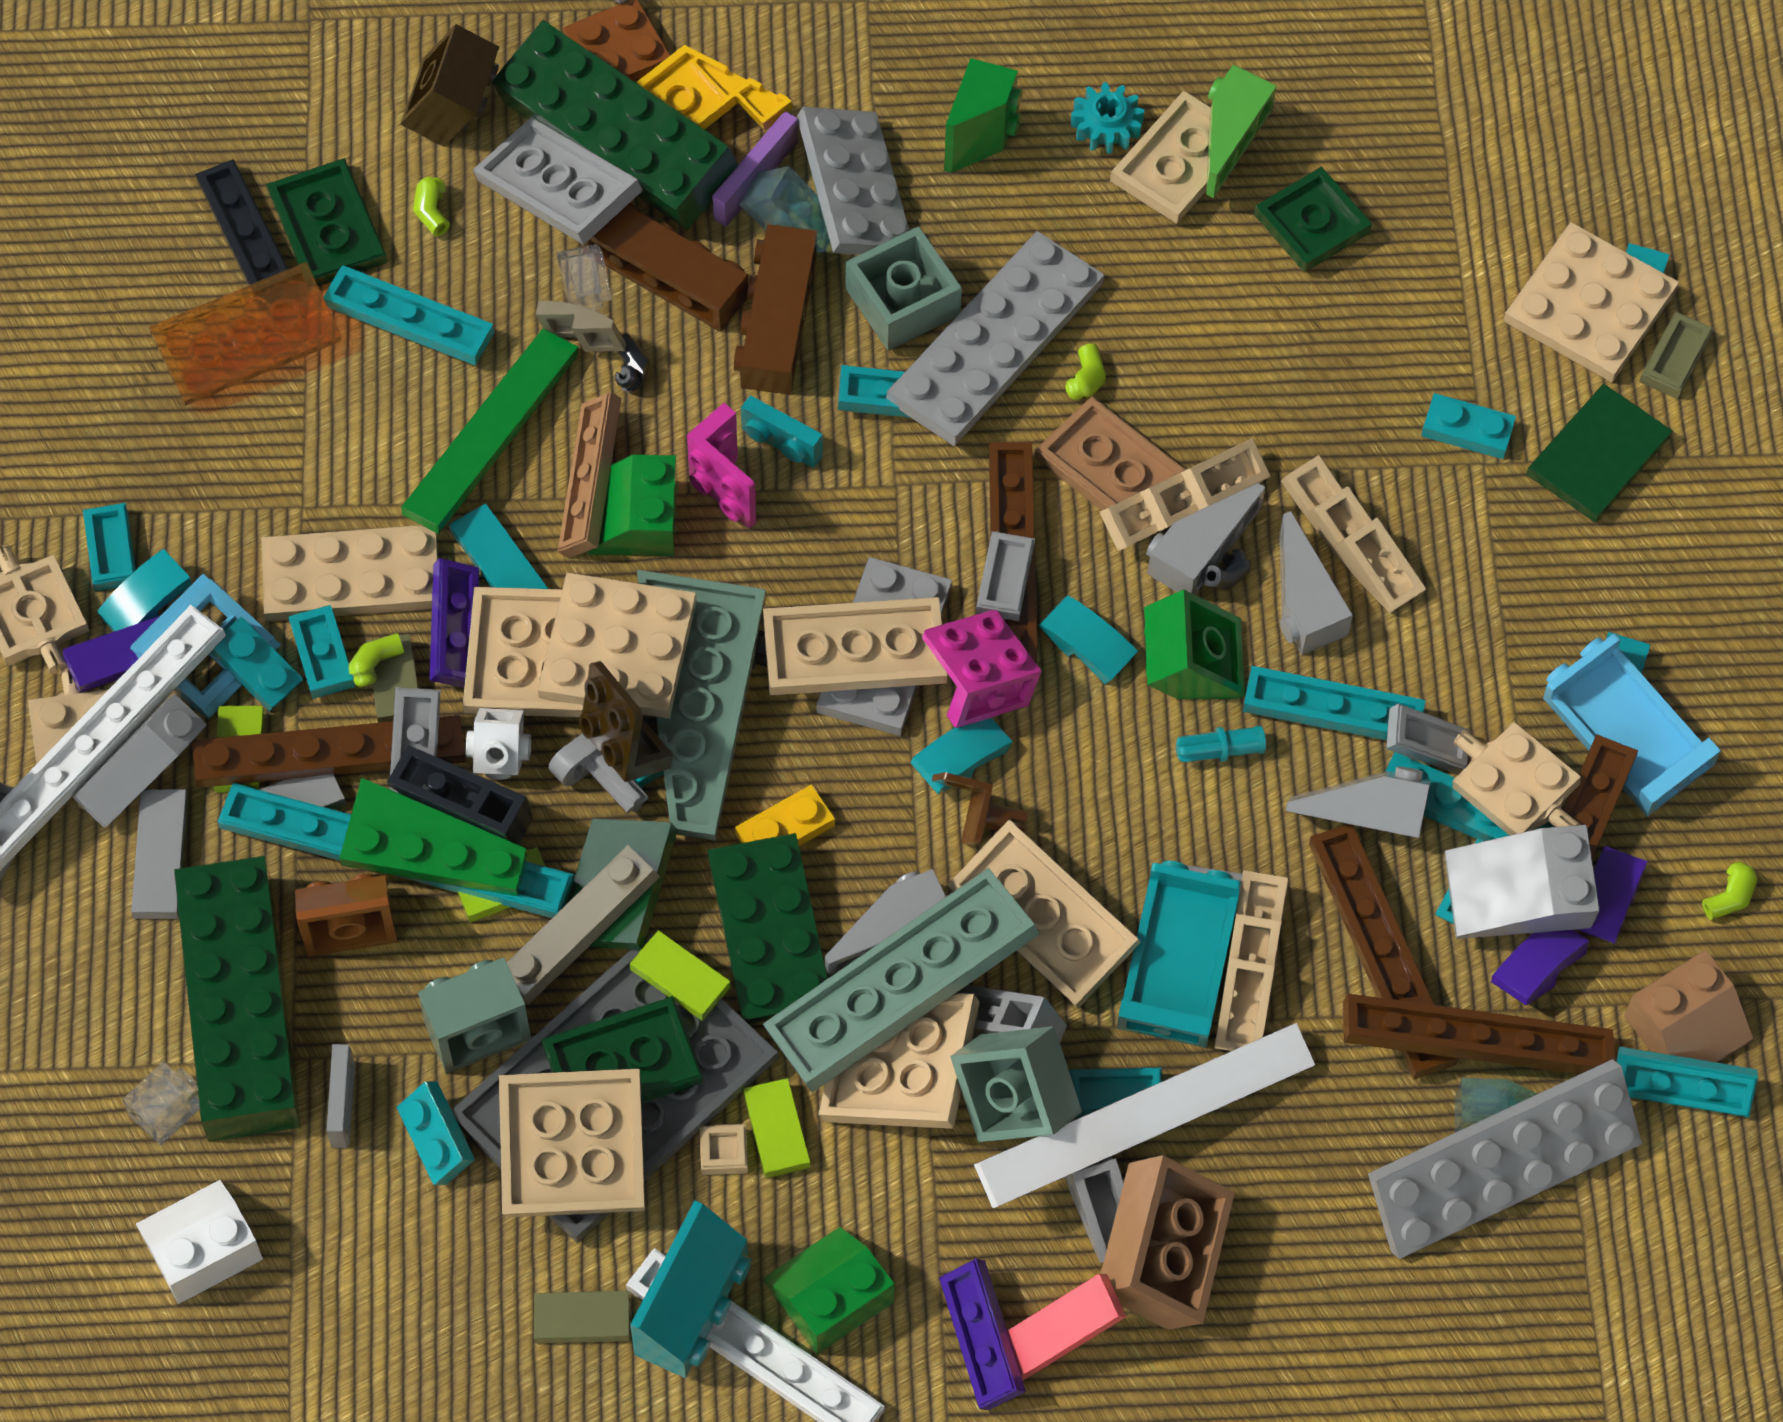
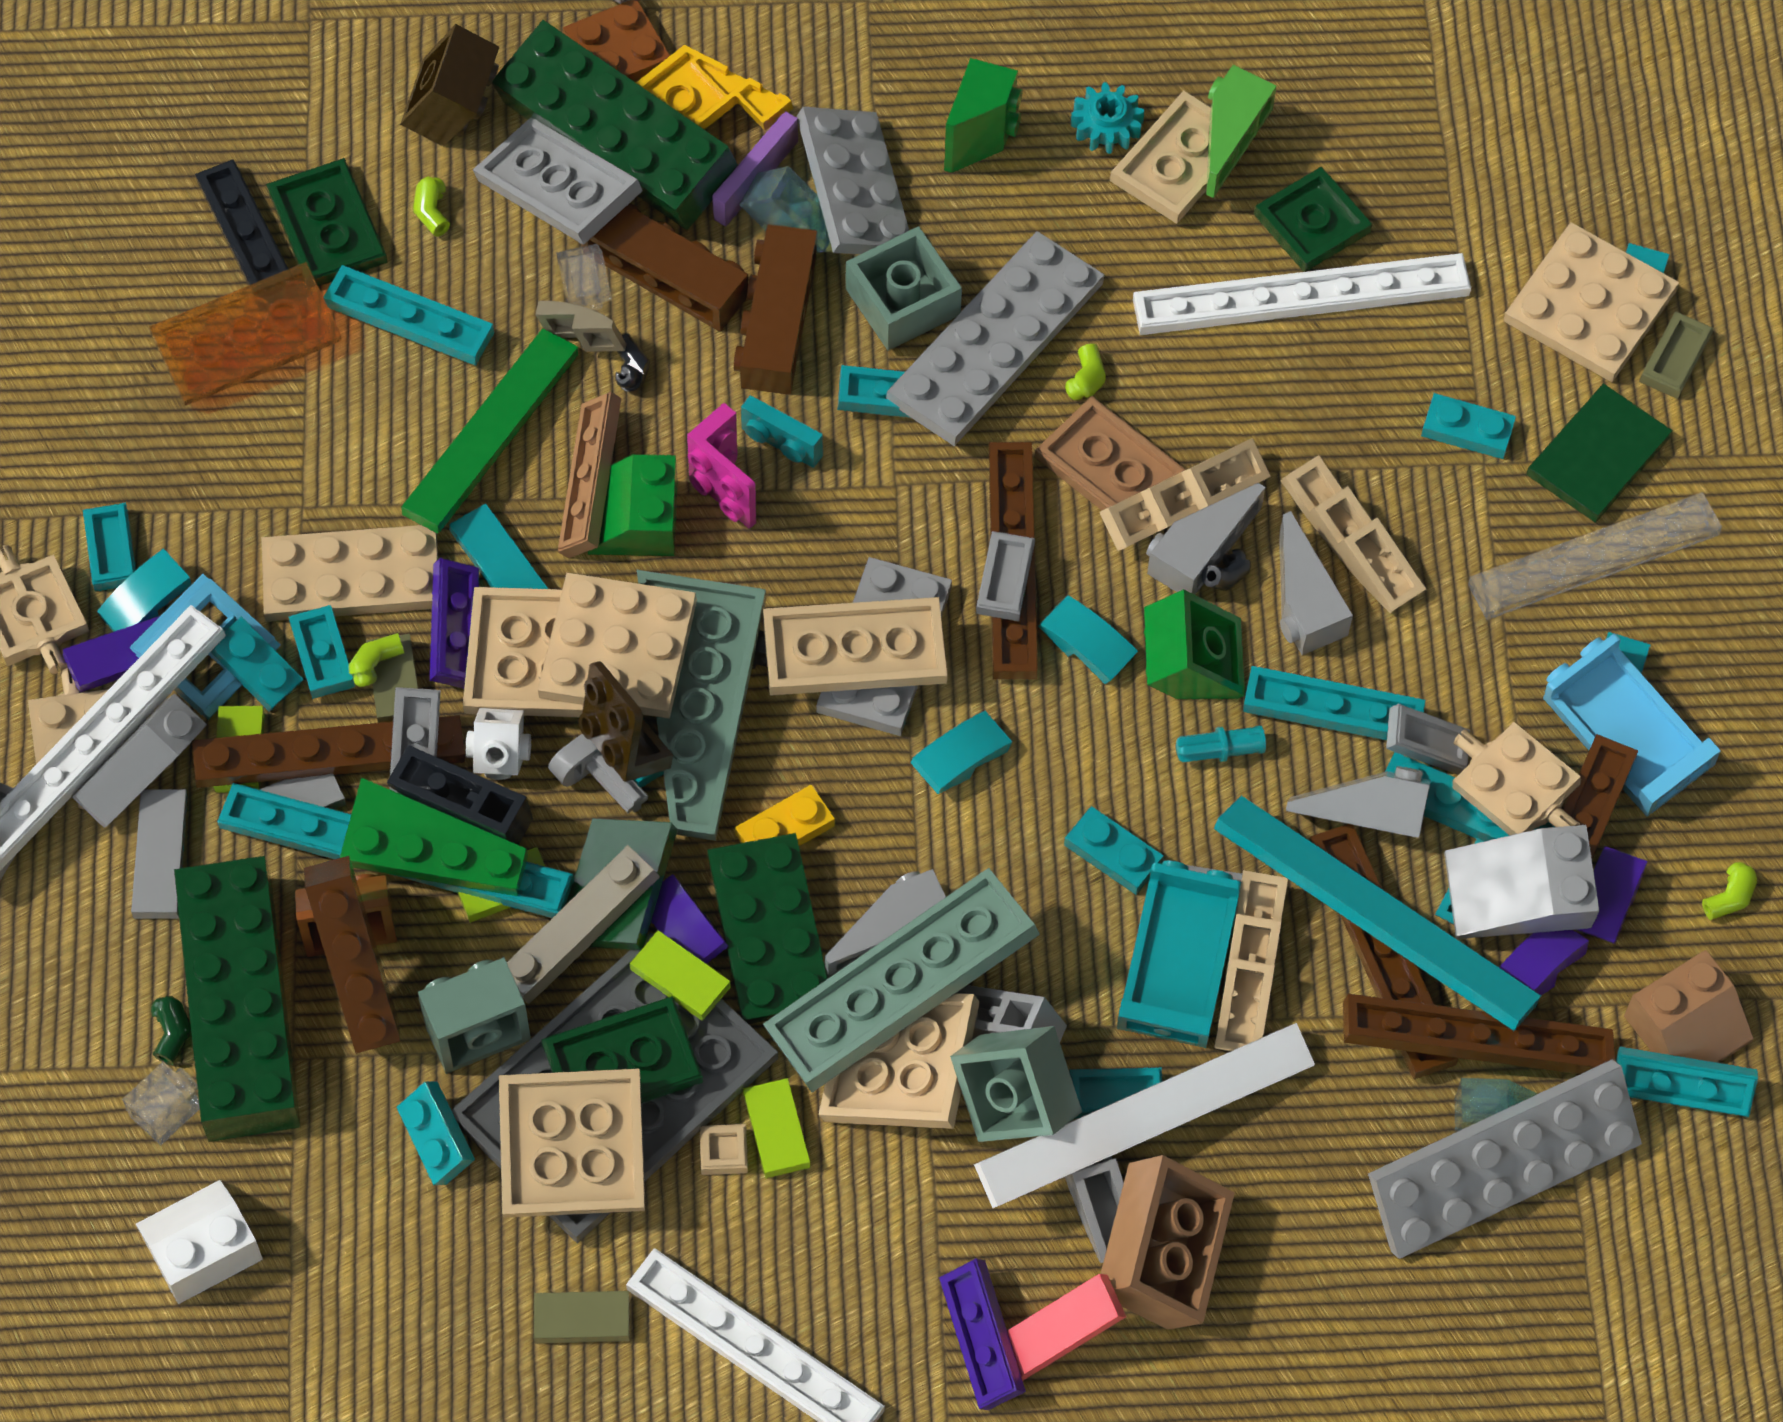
(175, 1025): none -> dark green arm
(340, 1096): light grey tile -> none
(352, 954): none -> reddish brown brick
(685, 923): none -> dark purple slope
(690, 1292): teal slope -> none
(831, 1288): green slope -> none
(981, 812): reddish brown bracket -> none
(985, 664): dark pink bracket -> none
(1077, 937): tan plate -> none
(1112, 850): none -> teal plate
(1301, 294): none -> white tile
(1377, 913): none -> teal tile
(1594, 556): none -> clear plate

